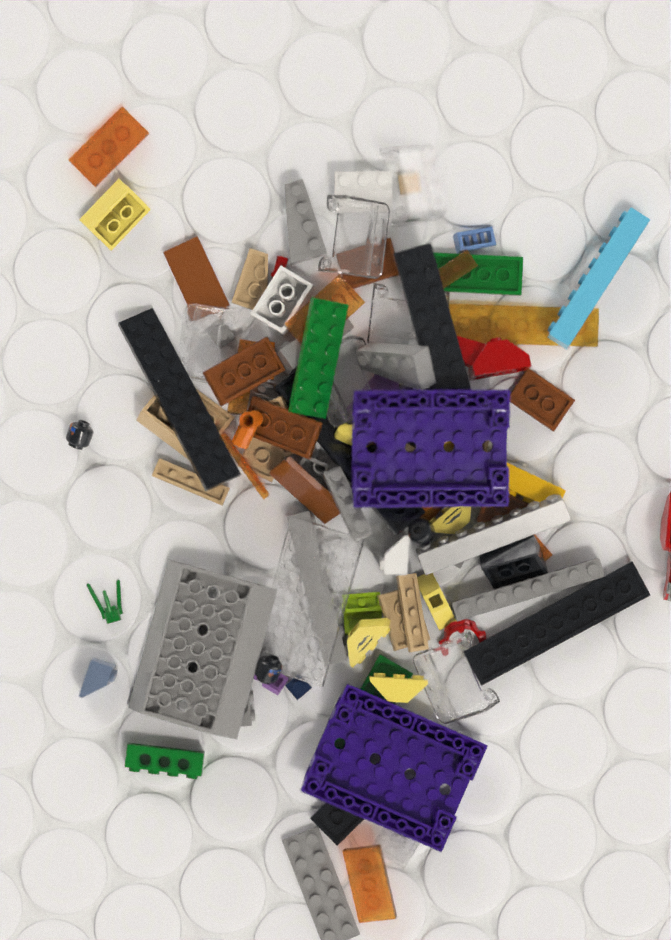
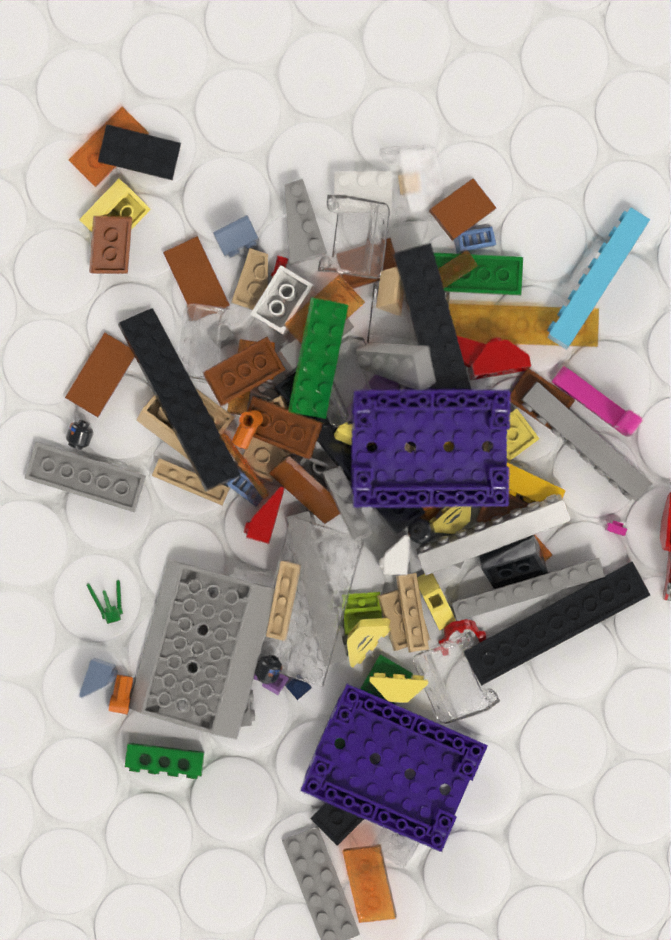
(85, 477): none -> light grey plate
(101, 375): none -> dark orange tile
(110, 244): none -> dark orange tile
(121, 696): none -> orange piece
(139, 152): none -> black plate
(236, 236): none -> sand blue slope
(256, 500): none -> medium blue slope
(263, 521): none -> red slope
(283, 600): none -> tan plate
(390, 292): none -> tan slope
(462, 209): none -> dark orange tile
(519, 435): none -> light yellow plate
(586, 441): none -> light grey brick
(616, 527): none -> dark pink plate
(623, 421): none -> dark pink beam

